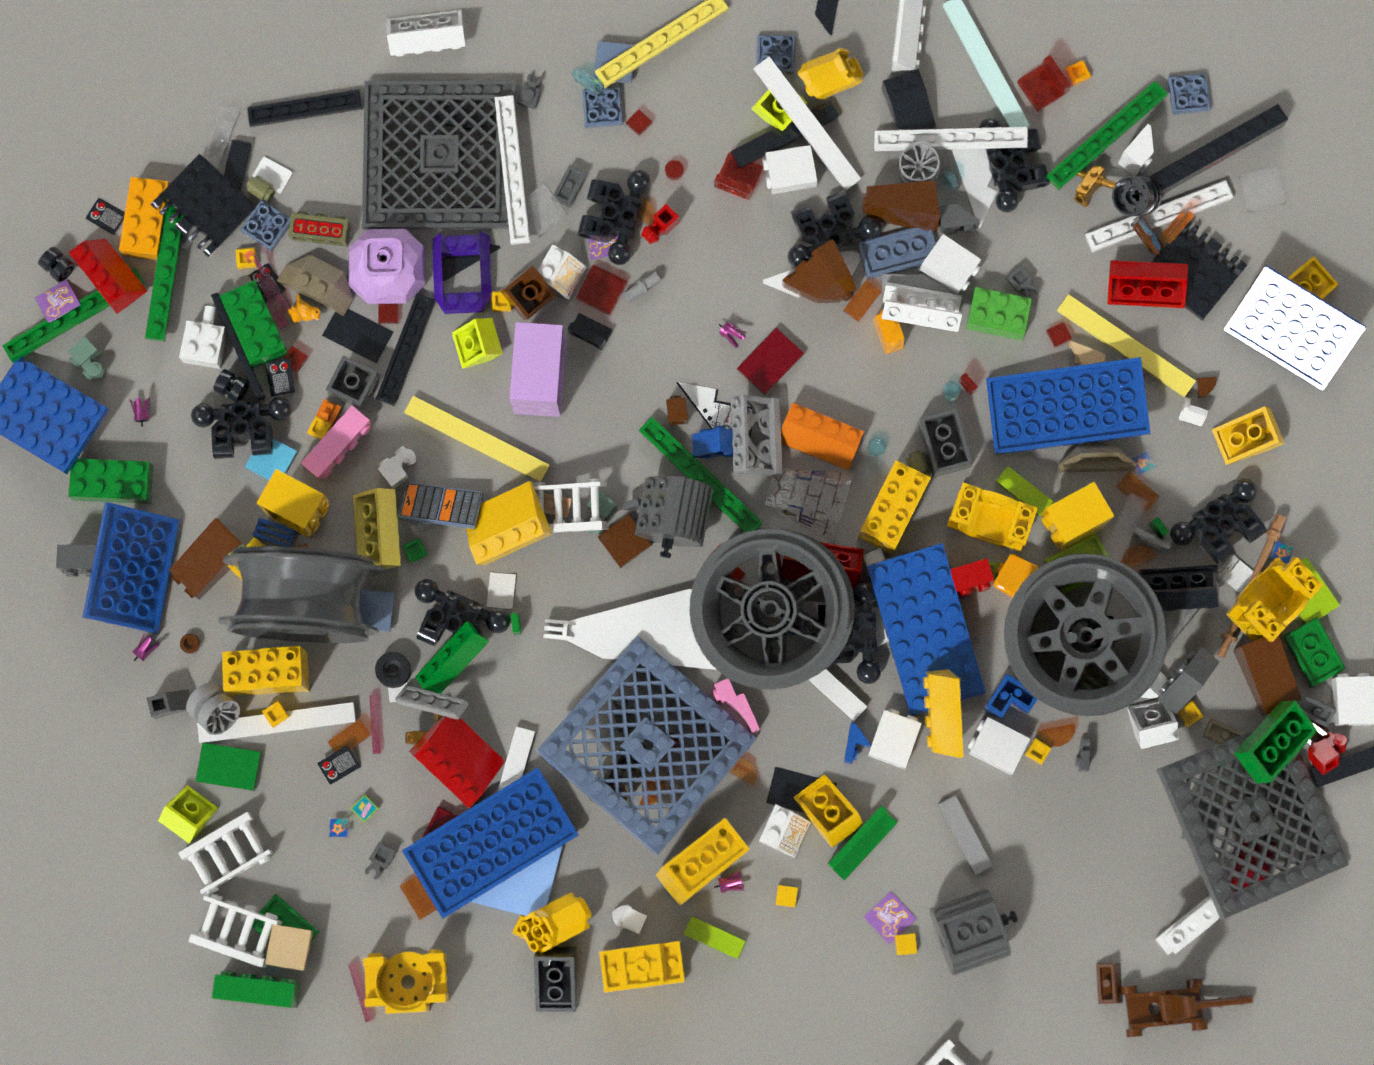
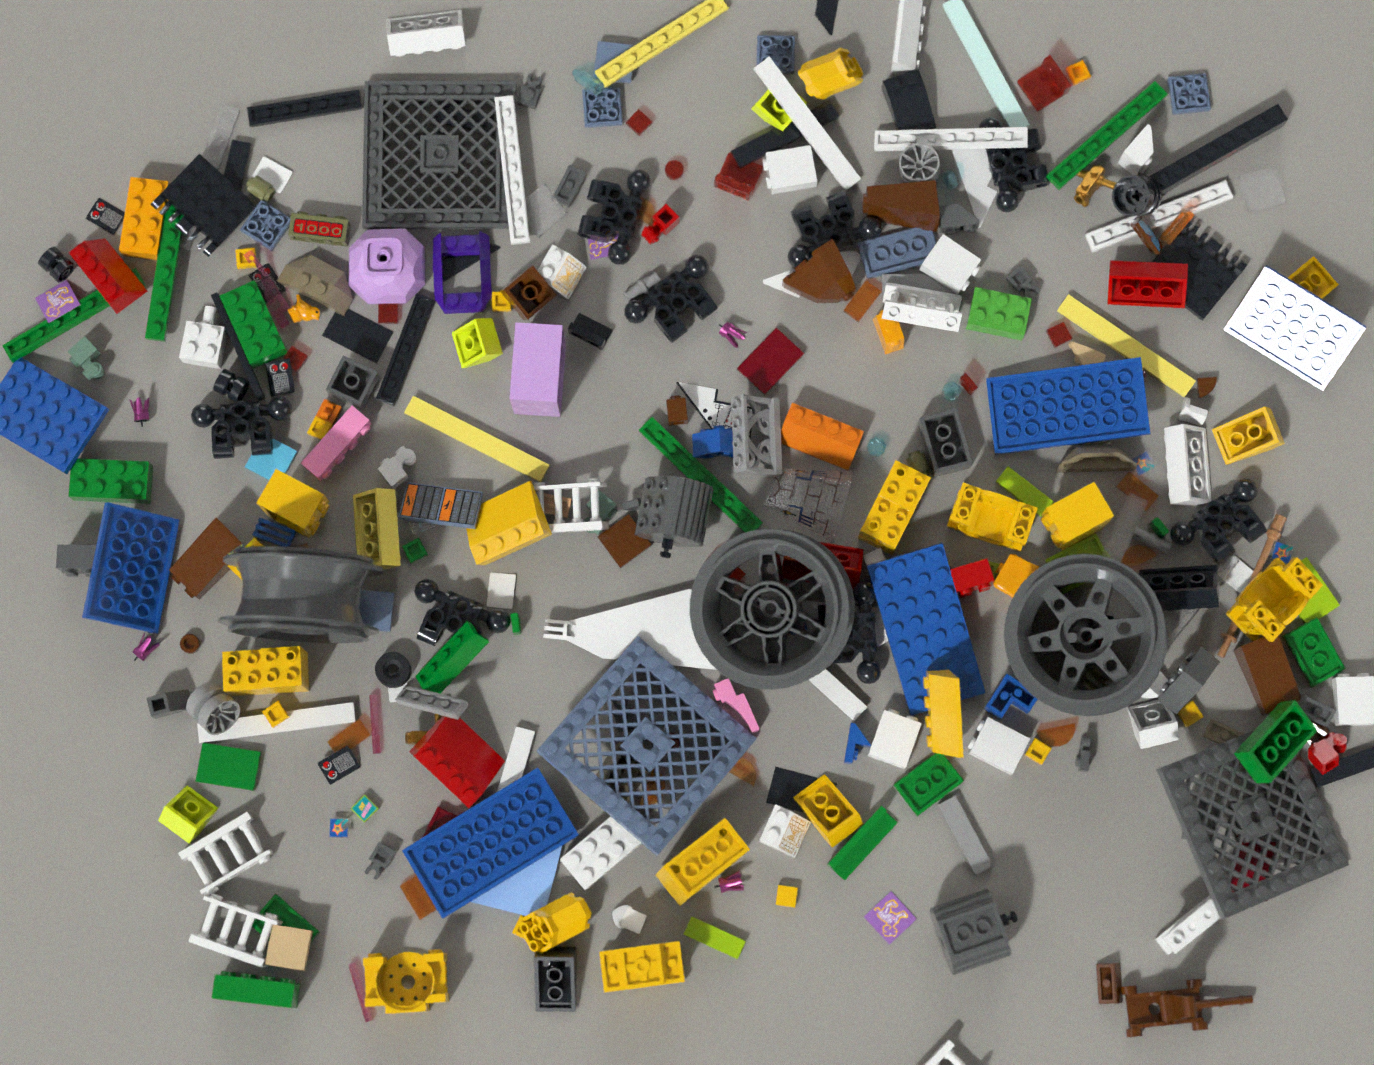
(599, 852): none -> white brick
(601, 290): clear red plate -> none
(672, 327): none -> black connector
(905, 944): yellow tile -> none
(928, 783): none -> green tile
(1187, 465): none -> white slope

